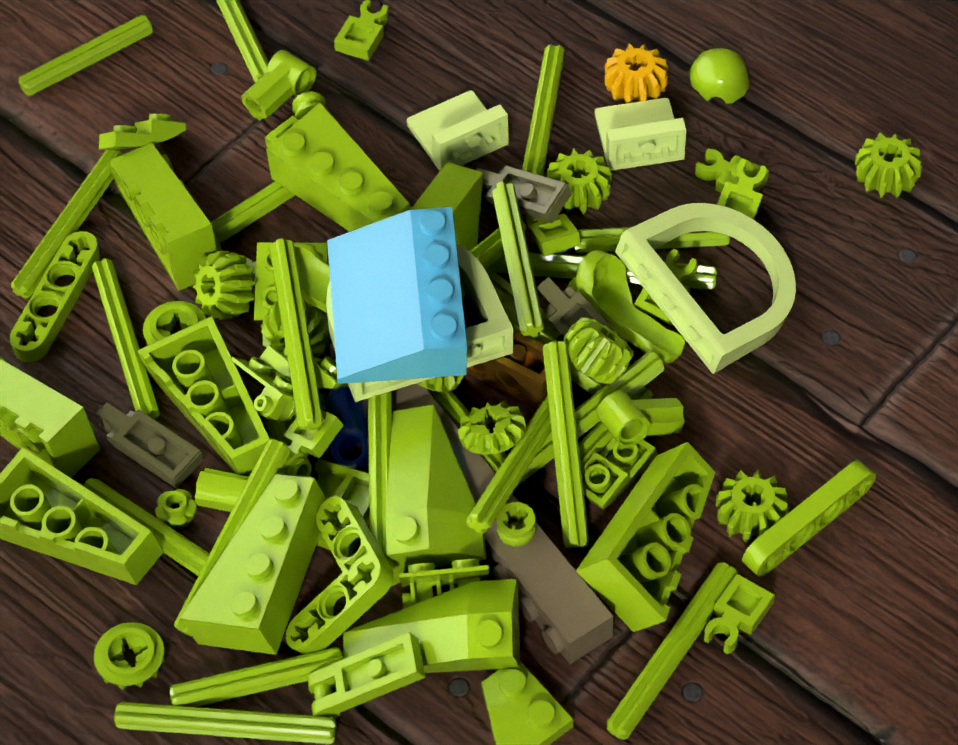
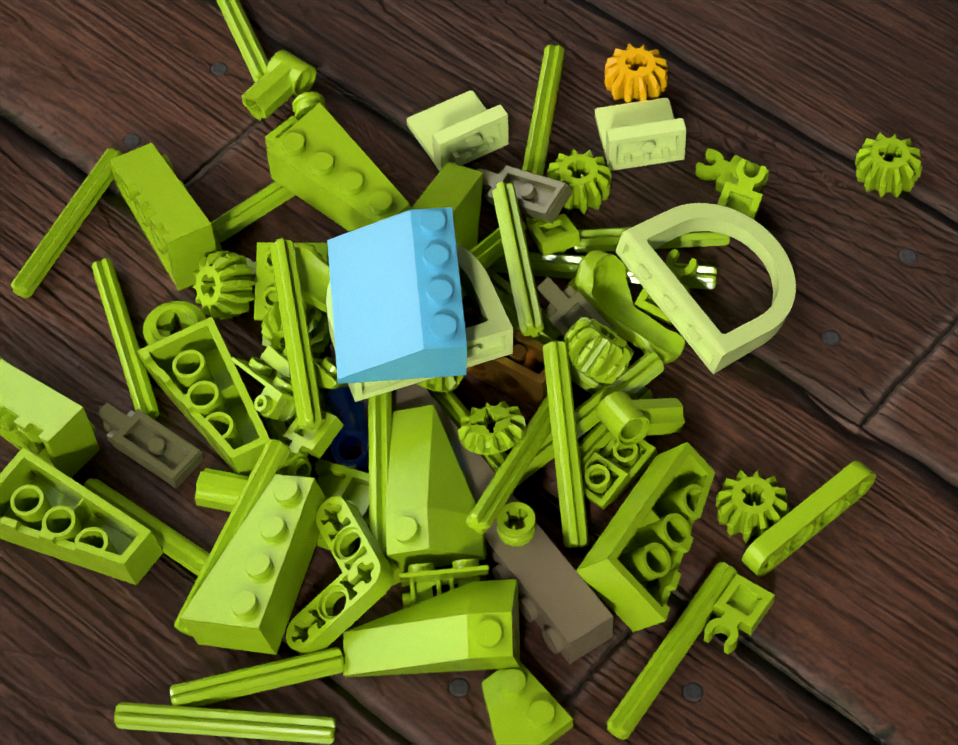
(50, 294): lime beam -> none
(85, 55): lime axle -> none
(110, 654): lime gear -> none
(155, 130): lime slope -> none
(180, 516): lime plate -> none
(362, 35): lime plate -> none
(366, 675): lime plate -> none
(720, 75): lime hair -> none

